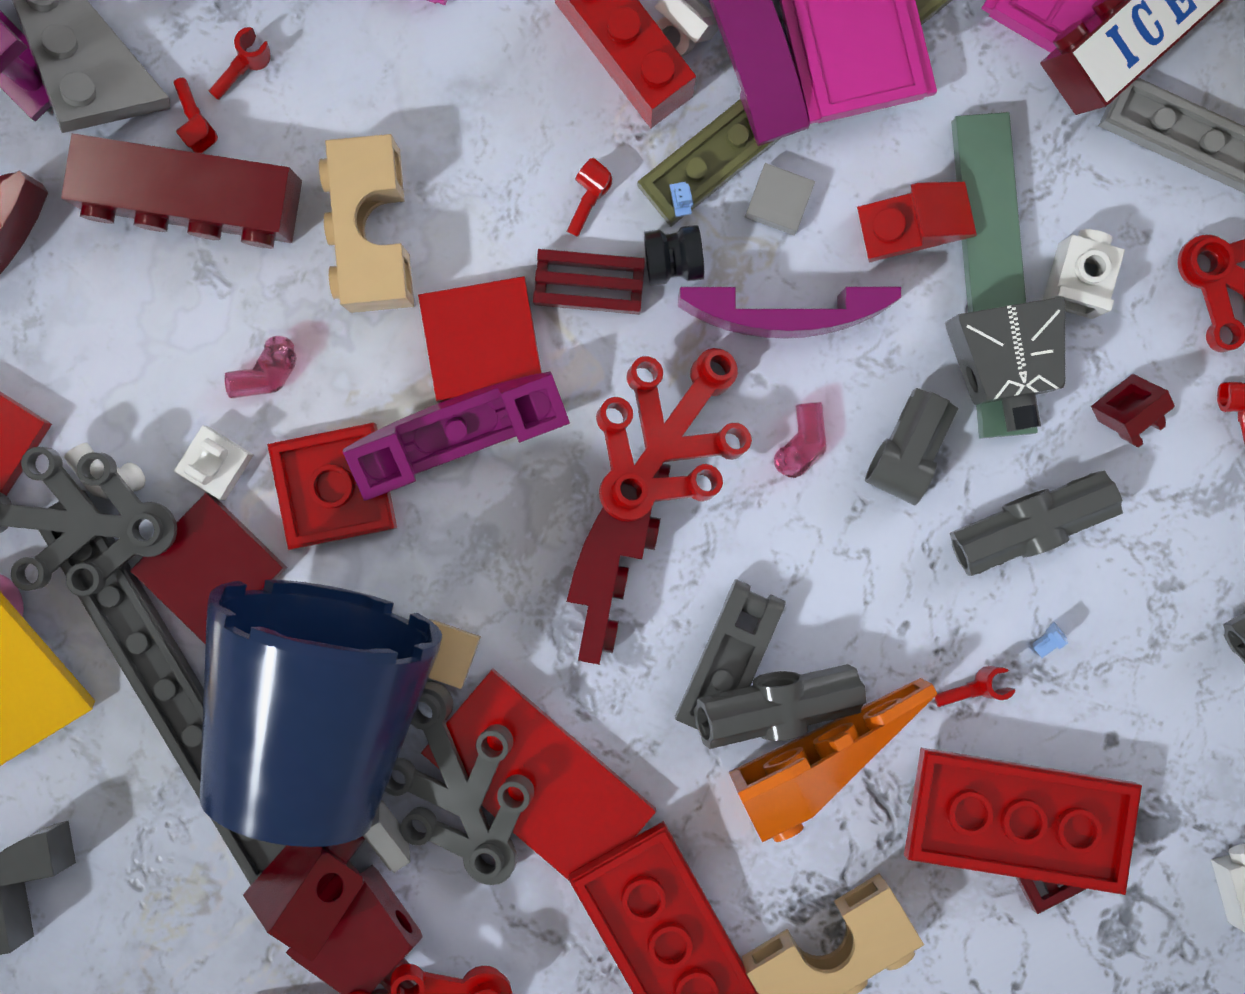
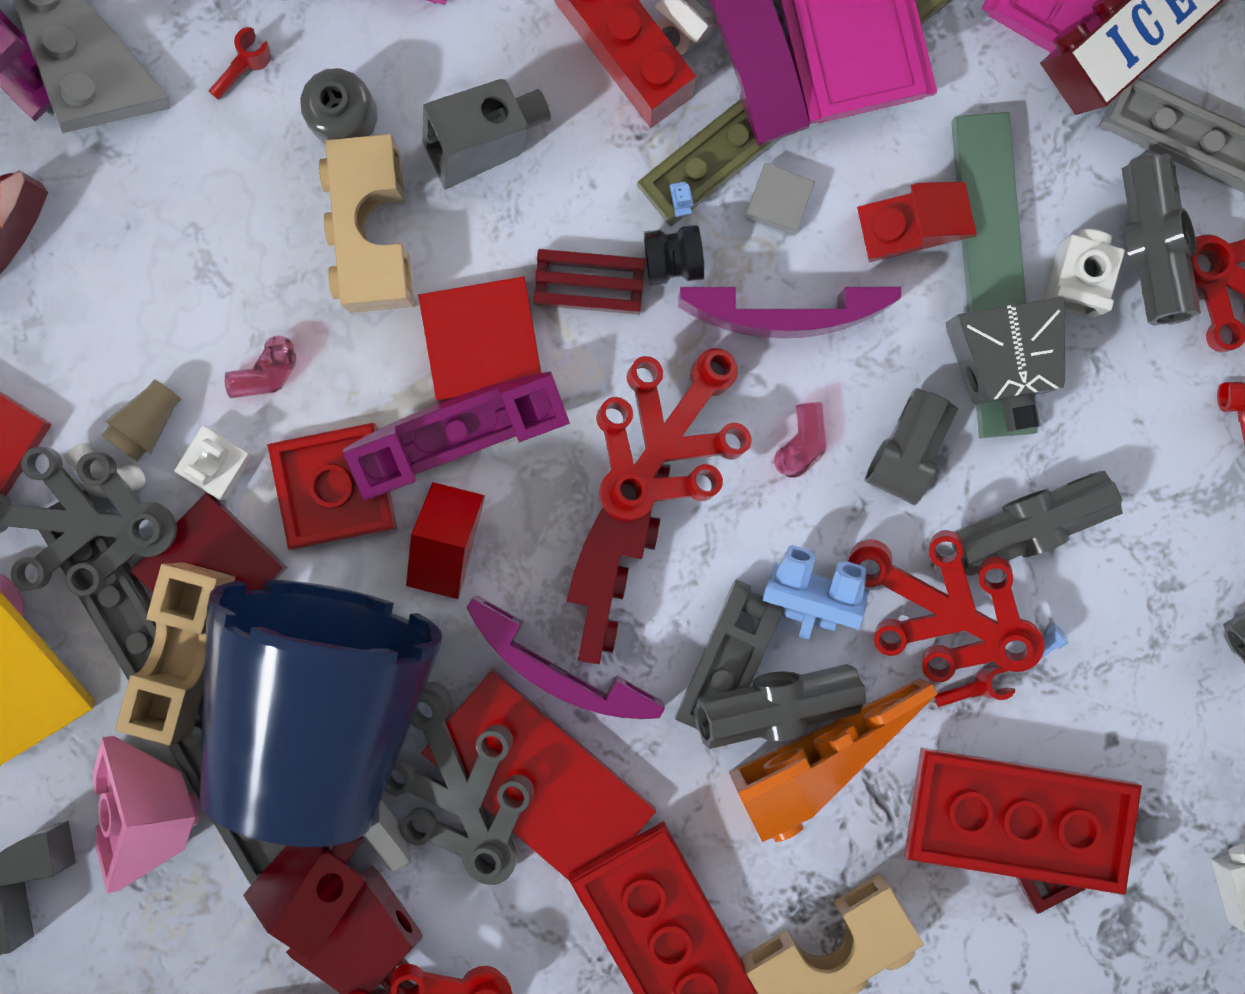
(141, 420): none -> dark tan cone
(141, 812): none -> bright pink slope
(168, 690): none -> tan arch
(181, 189): dark red brick -> none
(197, 131): red hand -> none
(338, 105): none -> dark grey head
(443, 540): none -> red slope
(454, 656): tan tile -> none
(479, 129): none -> dark grey torso
(597, 182): red hand -> none
(620, 701): none -> magenta slope
(816, 598): none -> light blue hips
(953, 611): none -> red plant
(1134, 408): dark red tile -> none
(1160, 240): none -> dark grey piece

